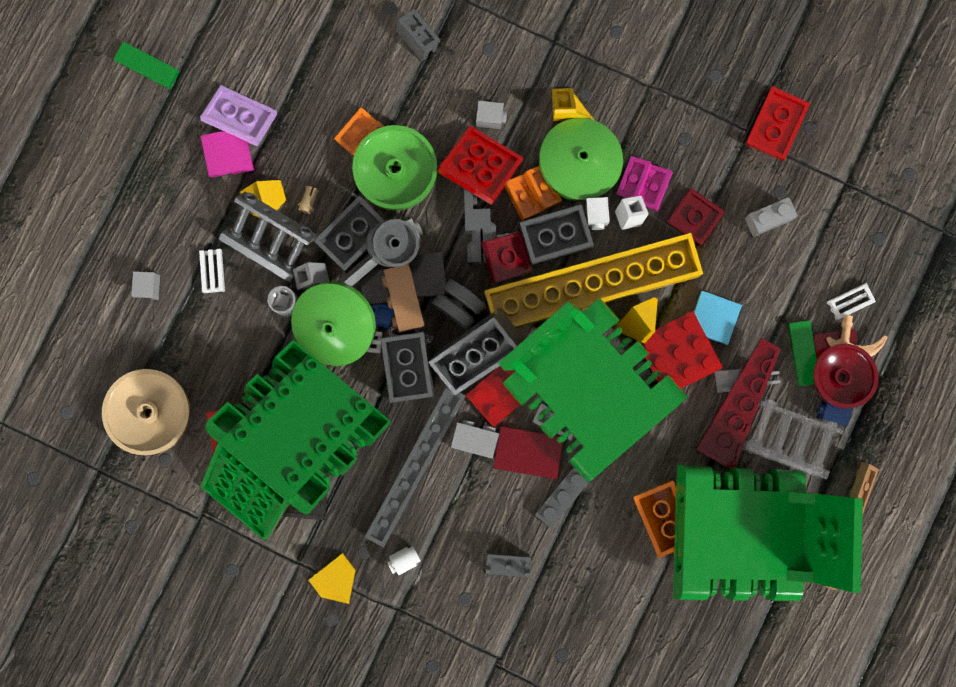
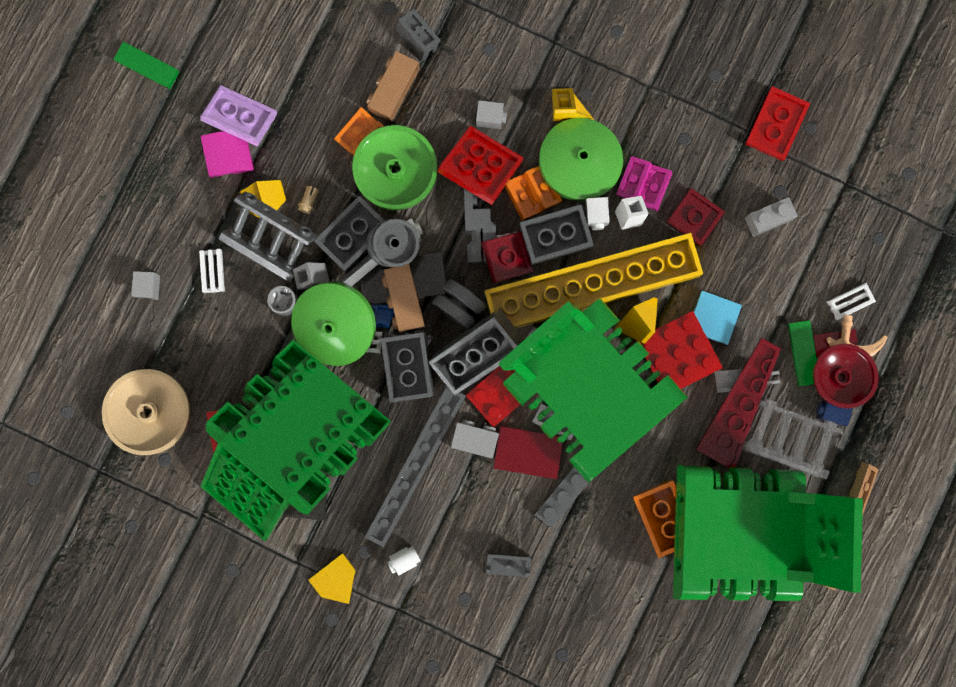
(393, 86): none -> medium nougat brick

